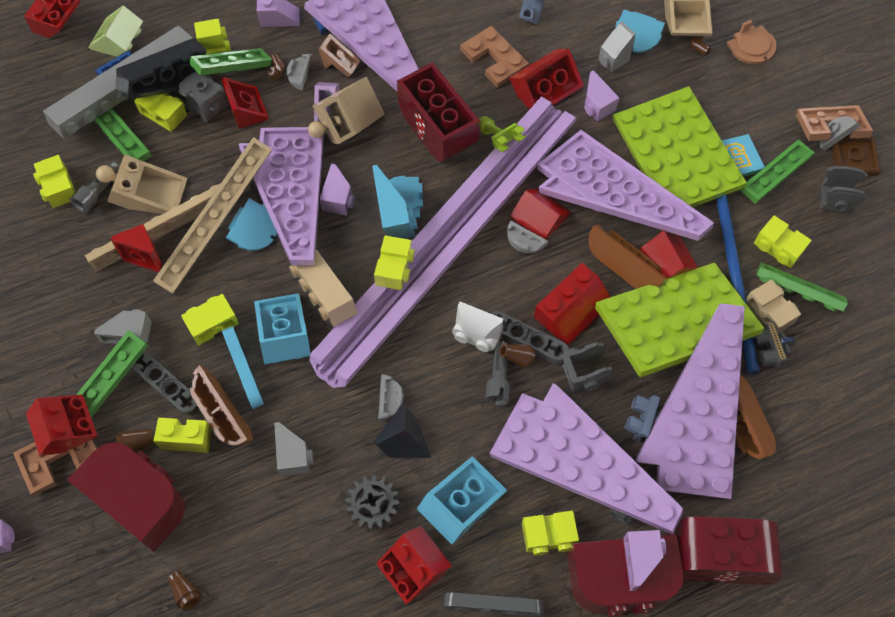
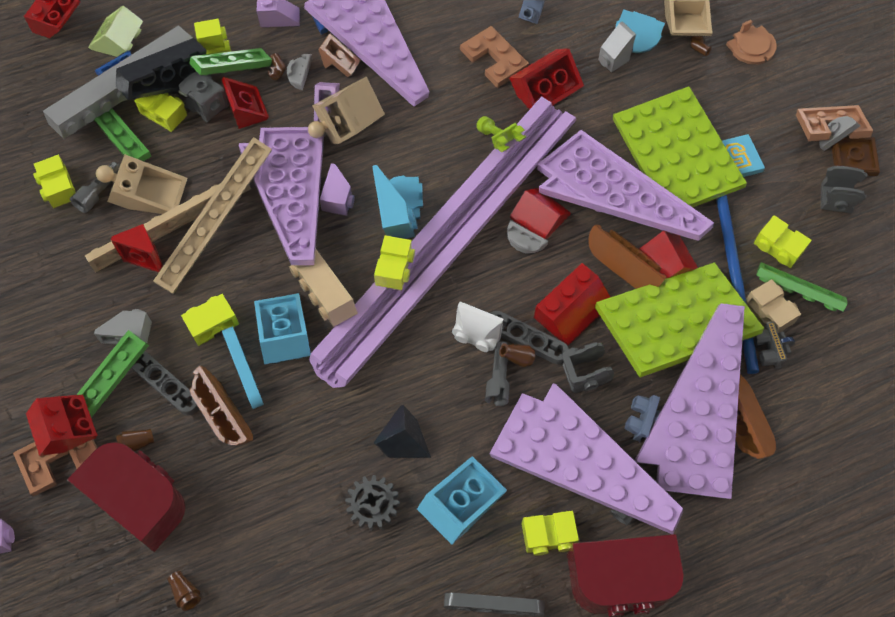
(191, 437): neon yellow brick -> none
(251, 227): medium azure piece -> none
(291, 452): light grey slope -> none
(390, 397): light grey plate -> none
(413, 564): red slope -> none
(437, 113): dark red brick -> none
(599, 98): lavender slope -> none
(643, 554): lavender slope -> none
(729, 550): dark red brick -> none
(777, 171): bright green plate -> none

